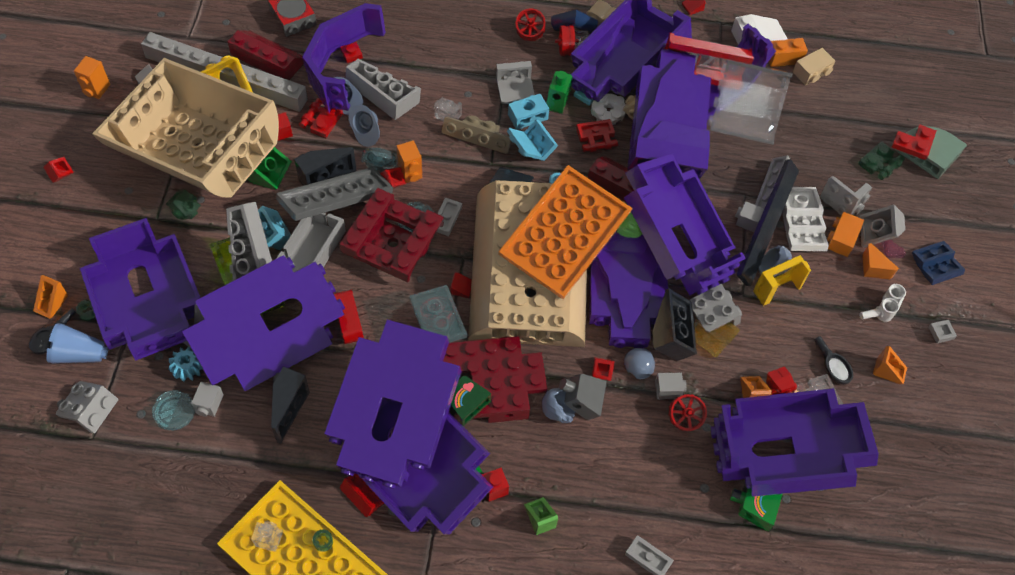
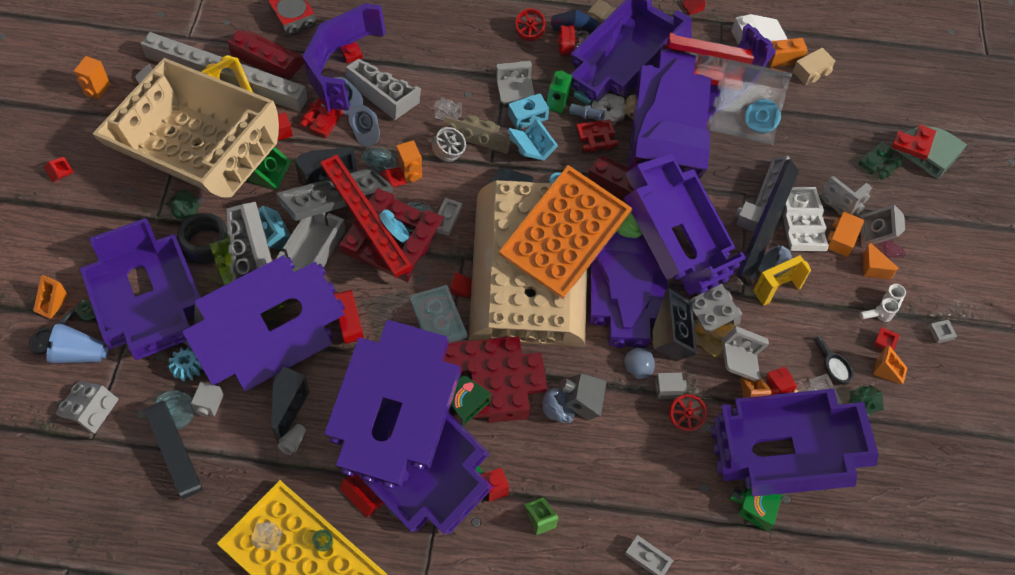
(173, 449): none -> black beam
(195, 224): none -> black tyre
(291, 440): none -> light grey cone
(366, 216): none -> red plate
(394, 226): none -> medium azure tile
(455, 140): none -> light grey wheel
(587, 112): none -> sand blue pin
(603, 368): red slope -> none
(741, 352): none -> light grey bracket
(762, 116): none -> medium azure tile
(870, 396): none -> clear green brick
(886, 338): none -> red plate
(938, 262): dark blue slope -> none

